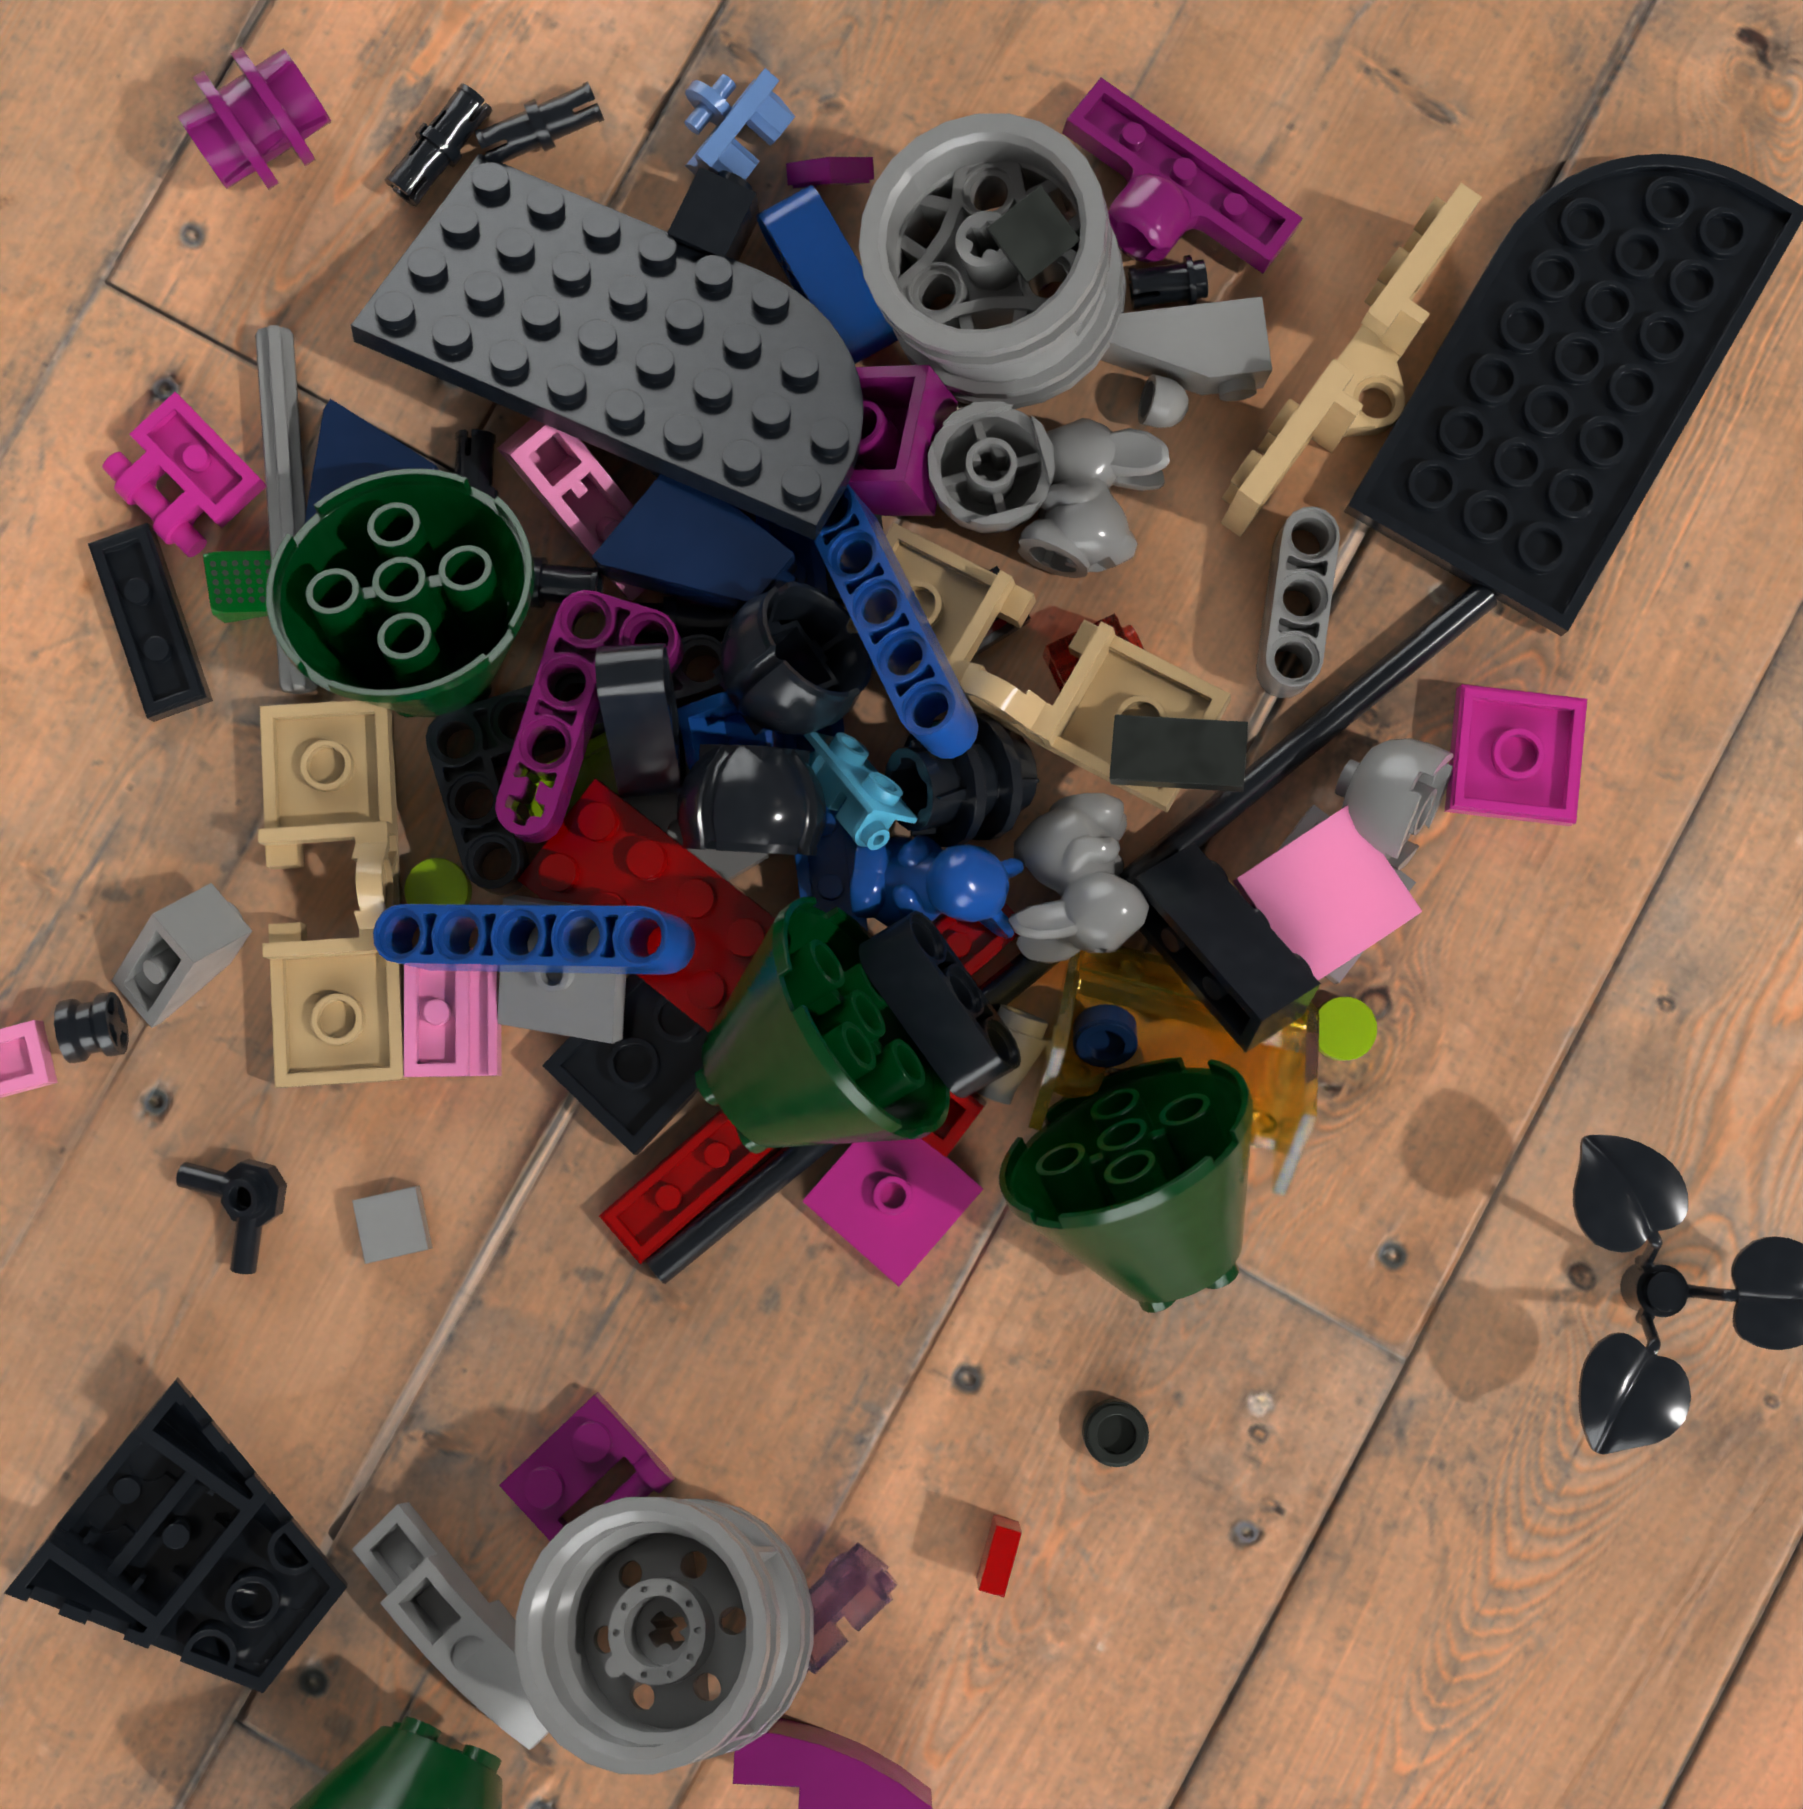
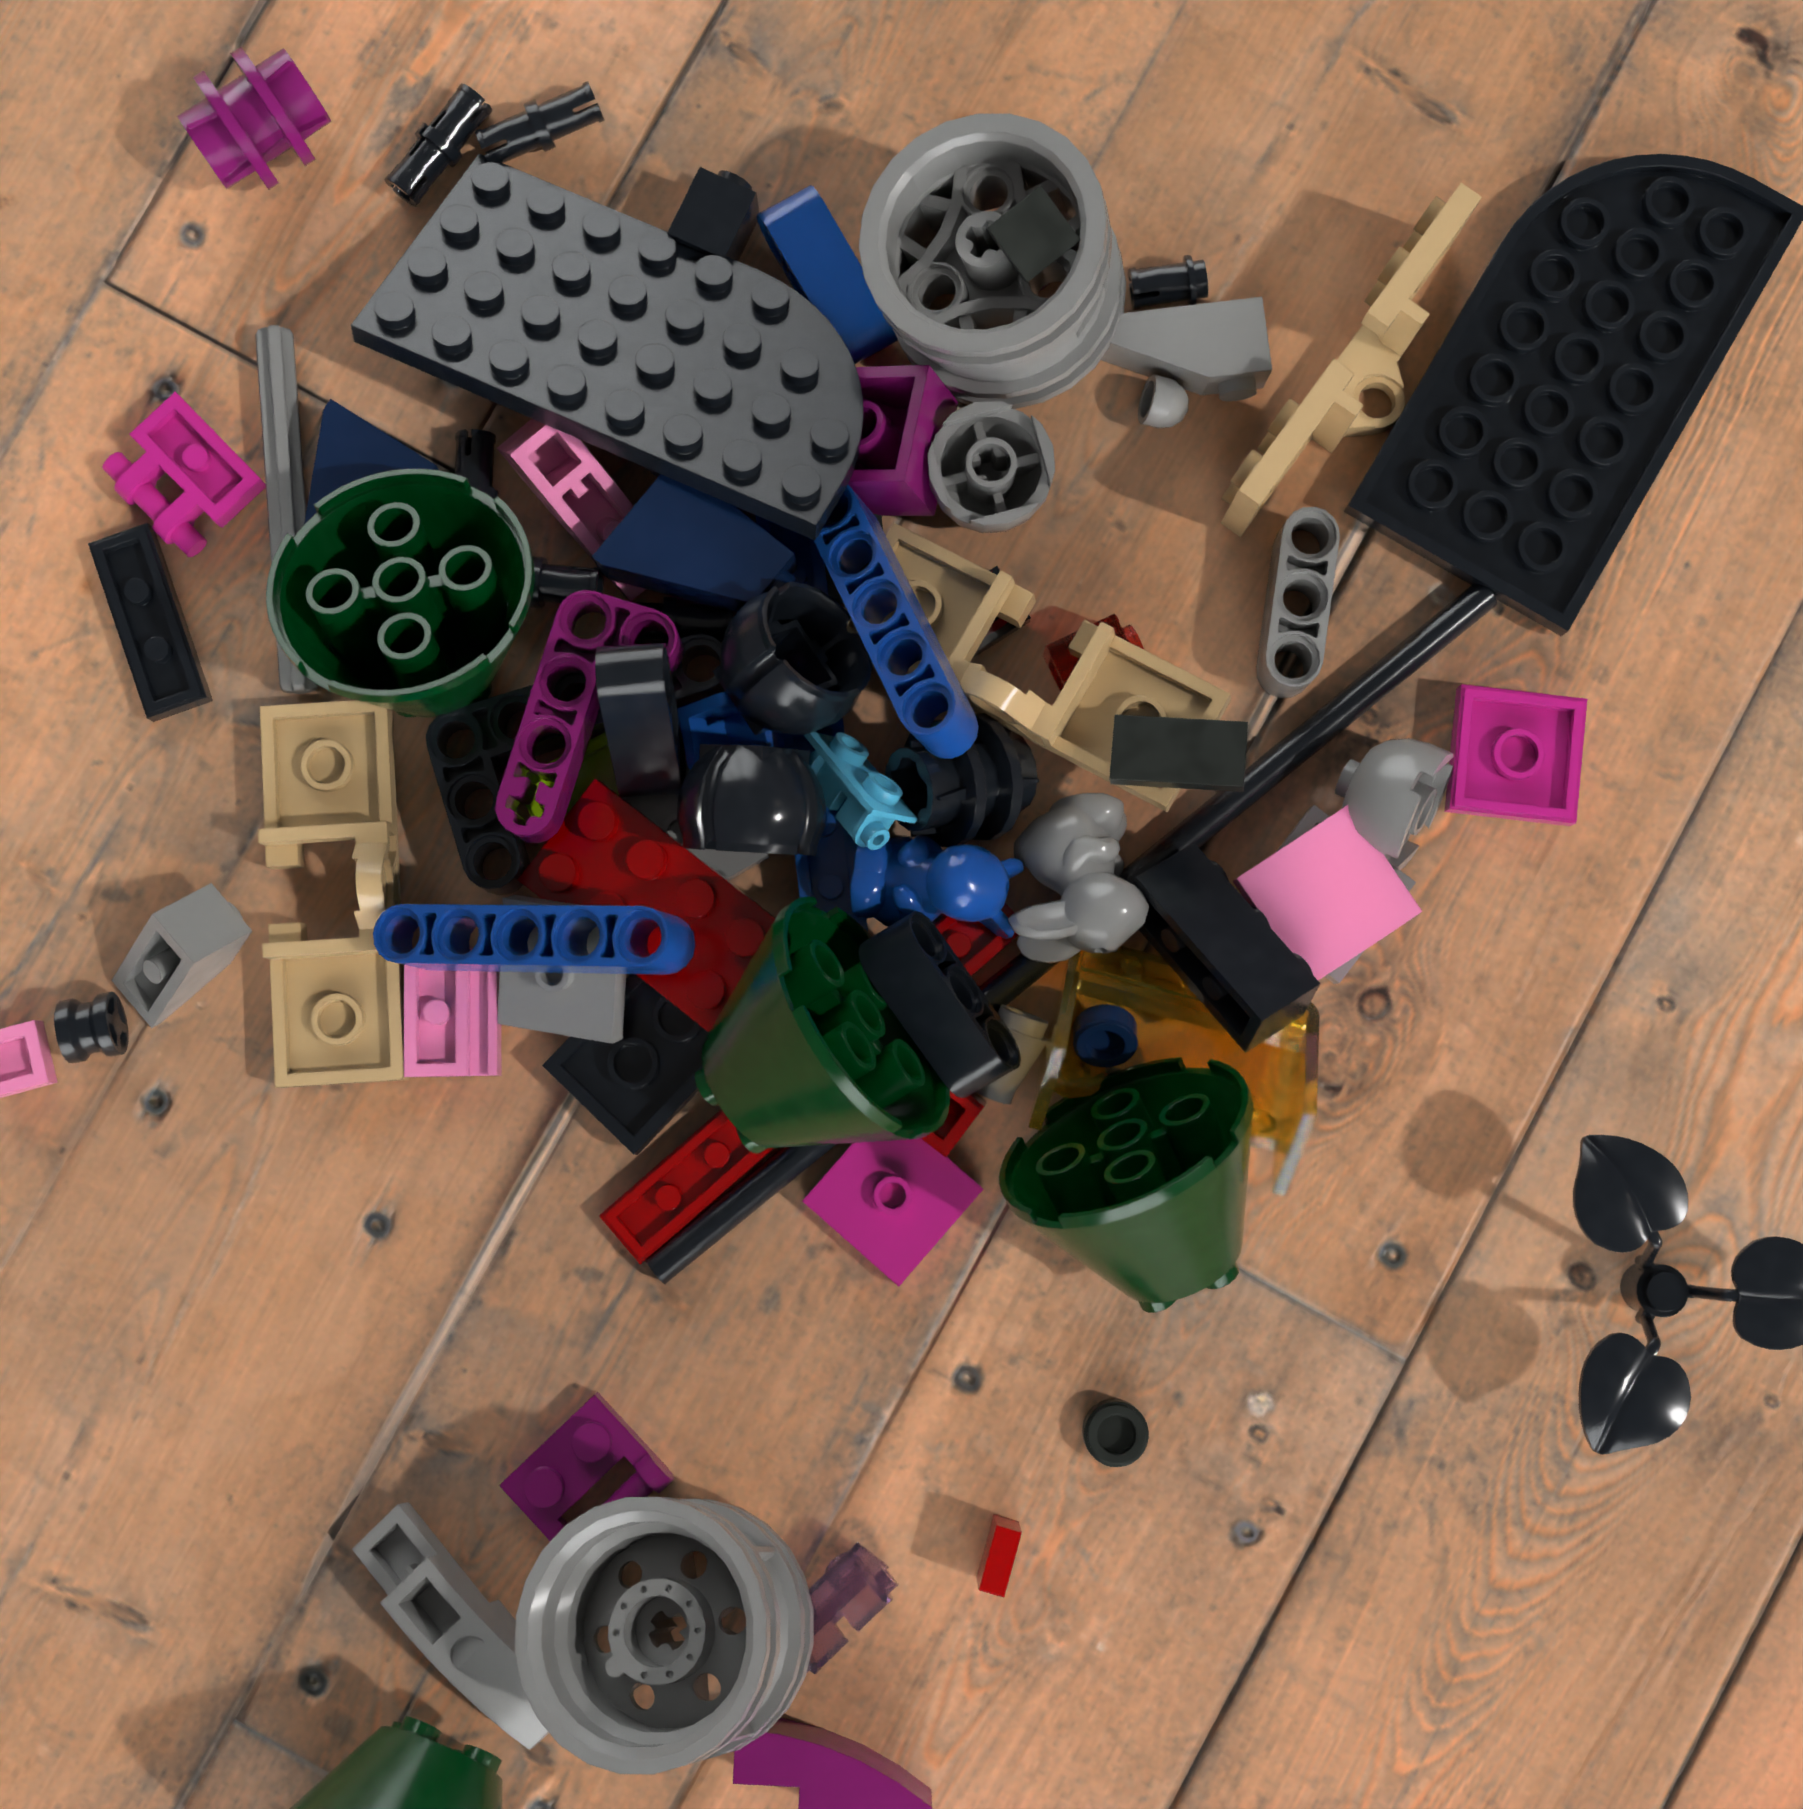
(186, 1552): black wedge -> none
(237, 583): green slope -> none
(251, 1196): black piece -> none
(392, 1224): light grey tile -> none
(438, 883): lime tile -> none
(756, 108): medium blue hips -> none
(830, 171): magenta tile -> none
(1080, 520): light grey animal -> none
(1174, 185): magenta plate -> none
(1346, 1028): lime tile -> none

